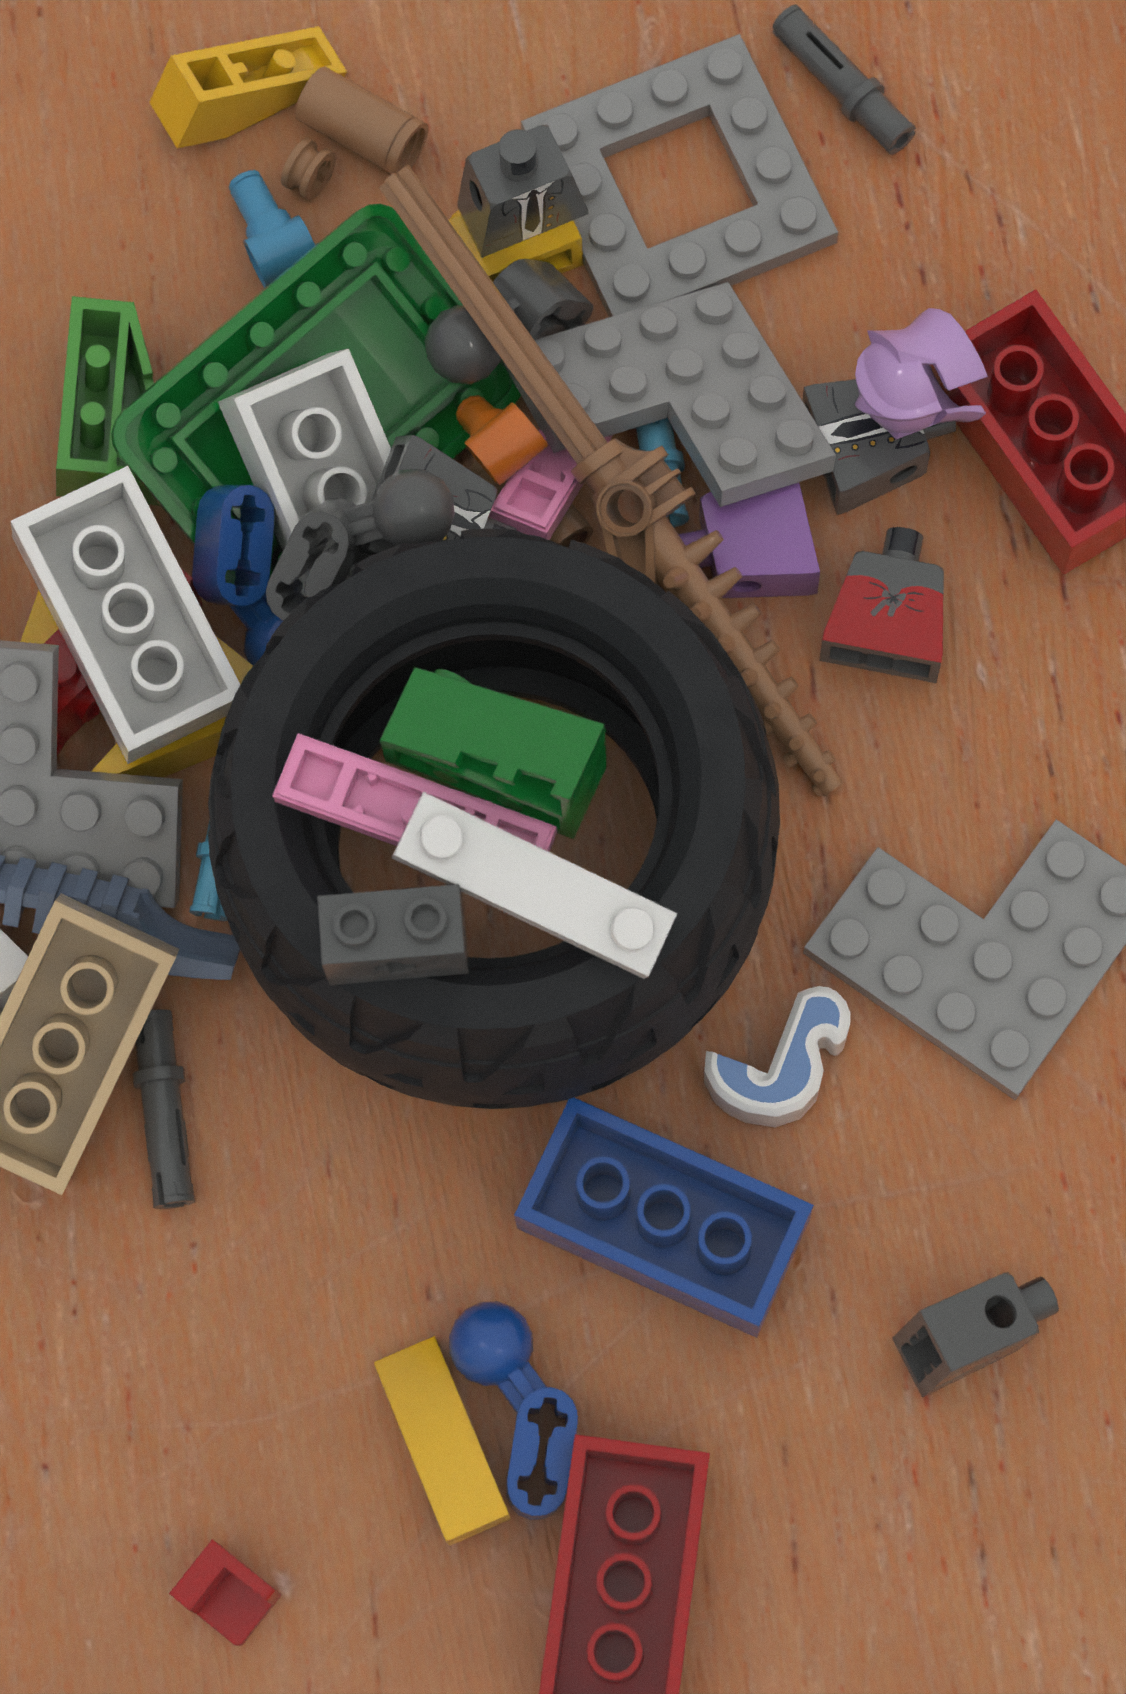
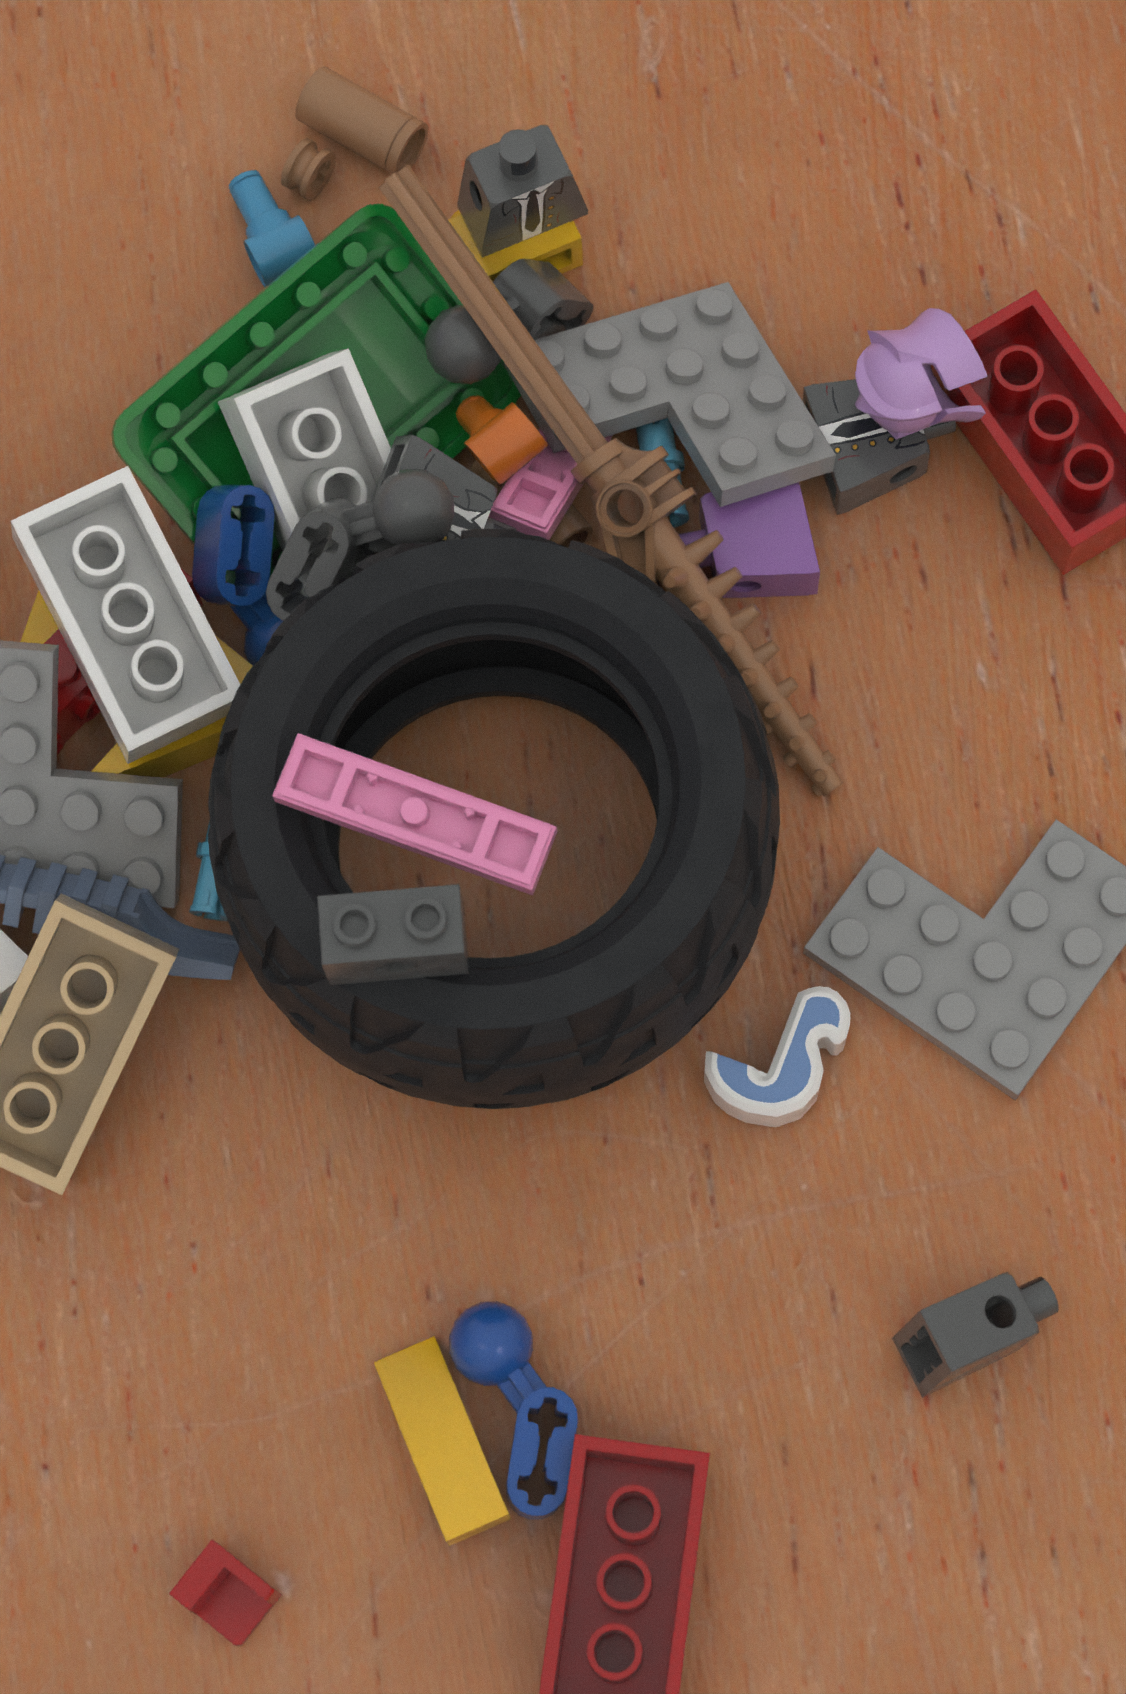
(102, 377): bright green wedge -> none
(163, 1113): dark grey pin -> none
(237, 84): yellow slope -> none
(497, 748): green wedge -> none
(534, 885): white plate -> none
(663, 1216): blue brick -> none
(713, 82): light grey plate -> none
(860, 97): dark grey pin -> none
(889, 612): torso -> none

